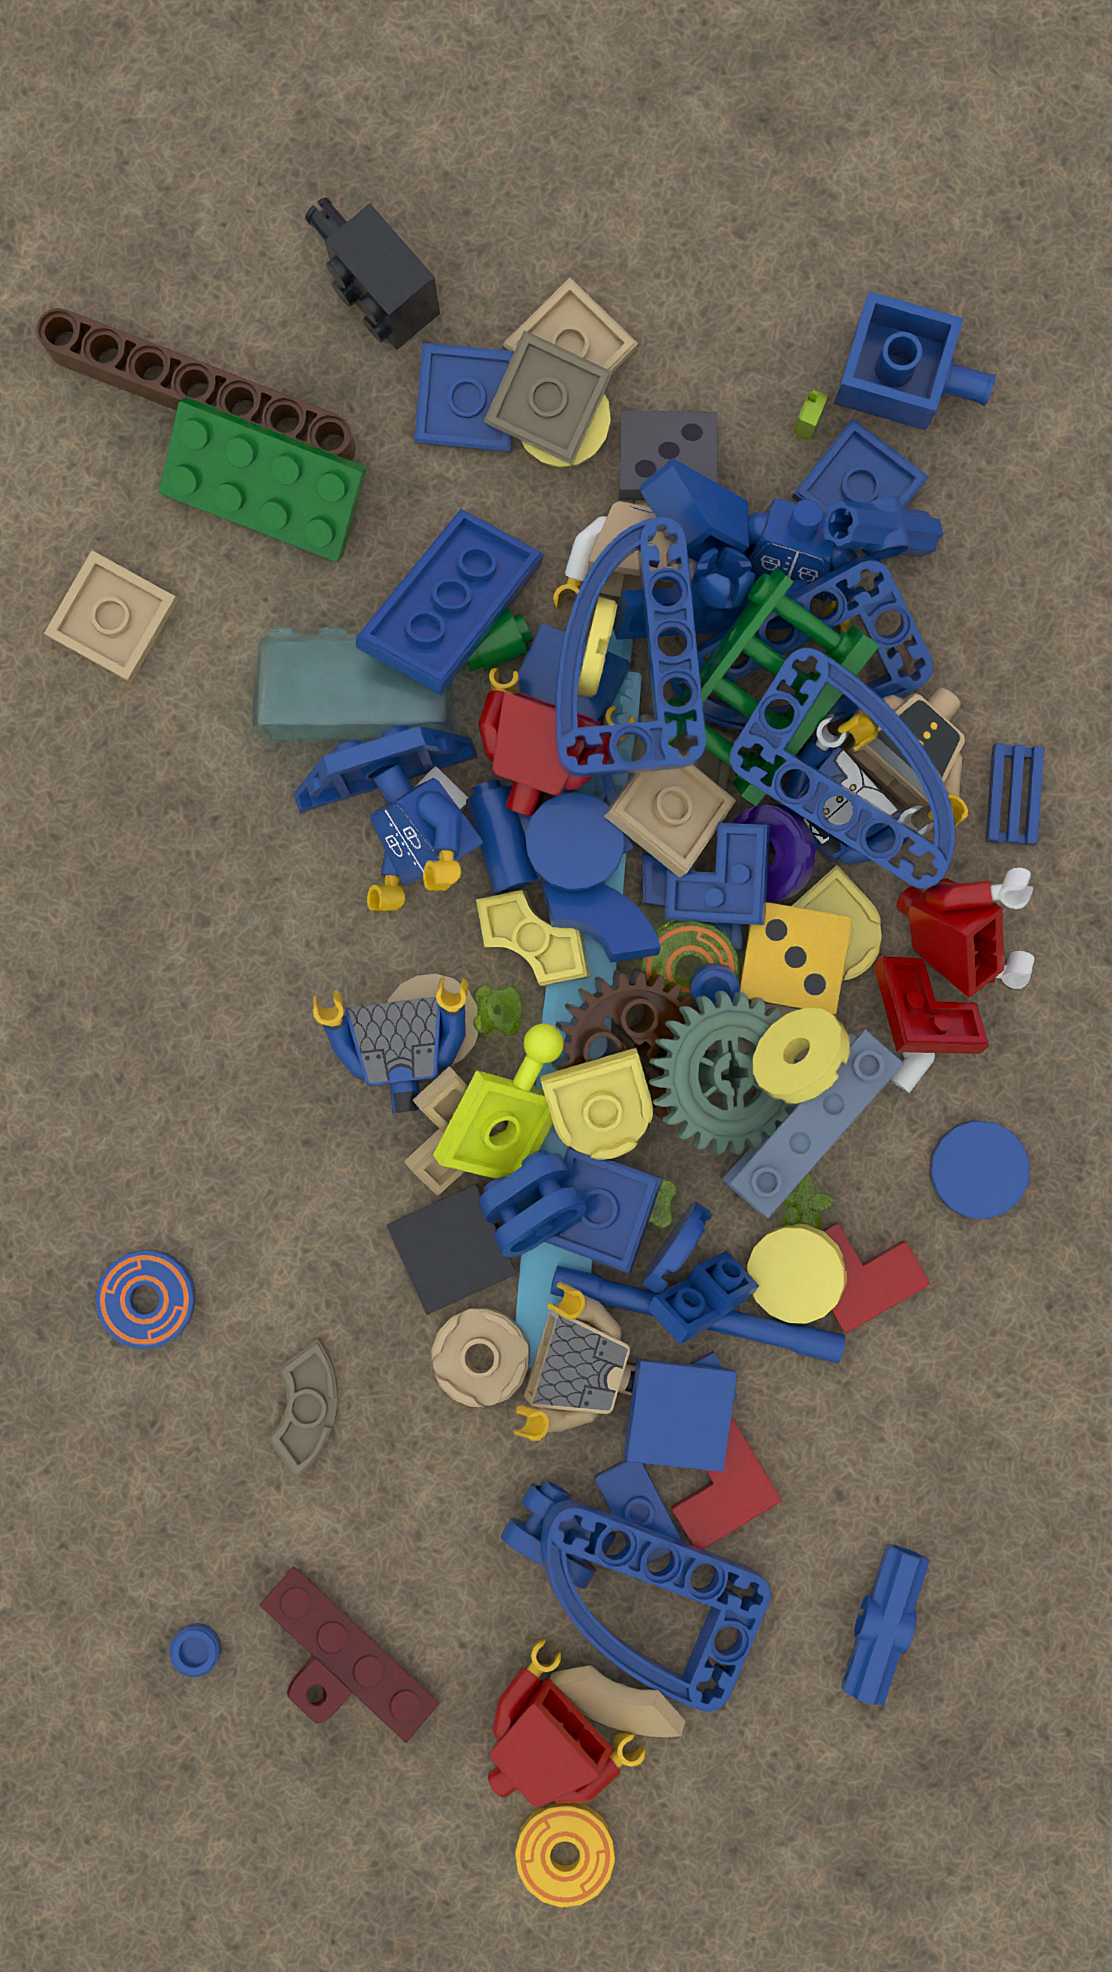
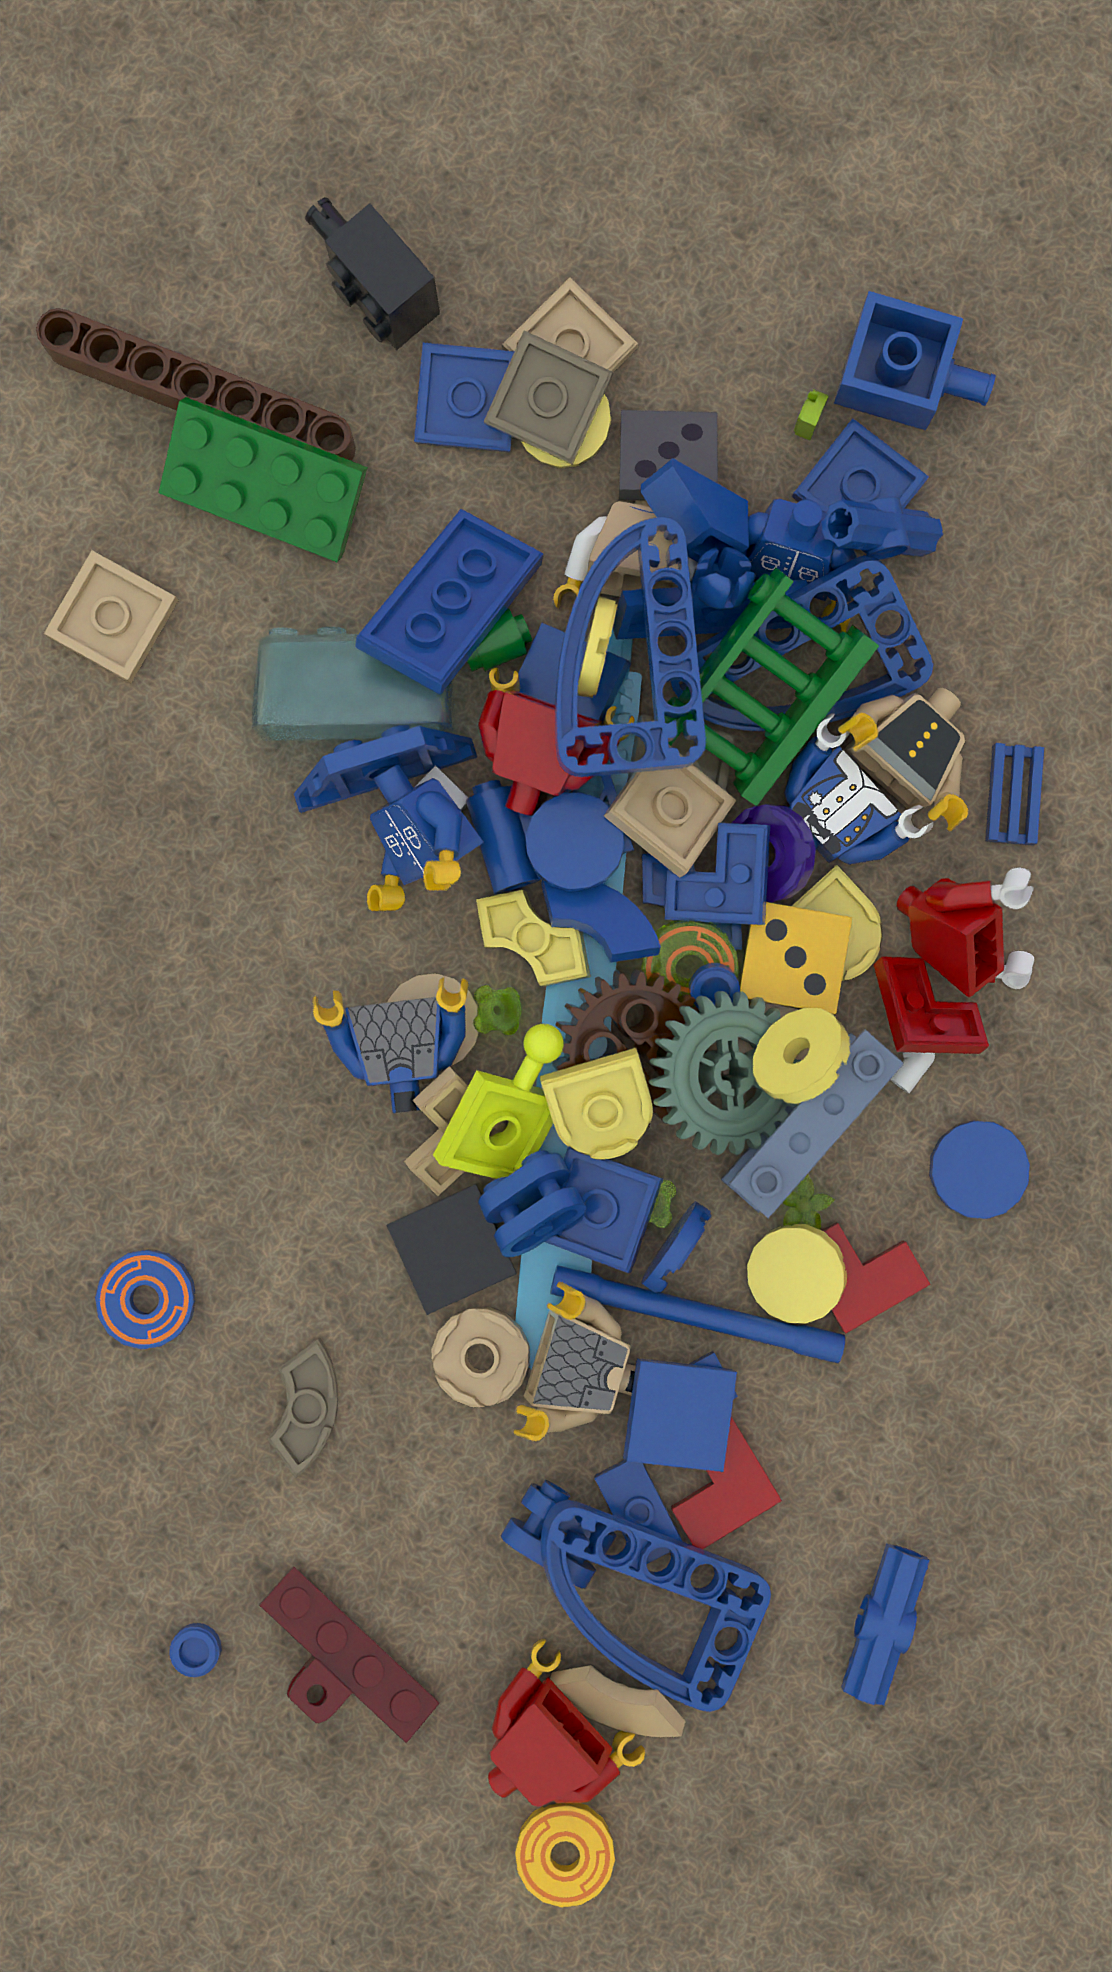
(704, 1298): blue slope -> none
(823, 787): blue beam -> none

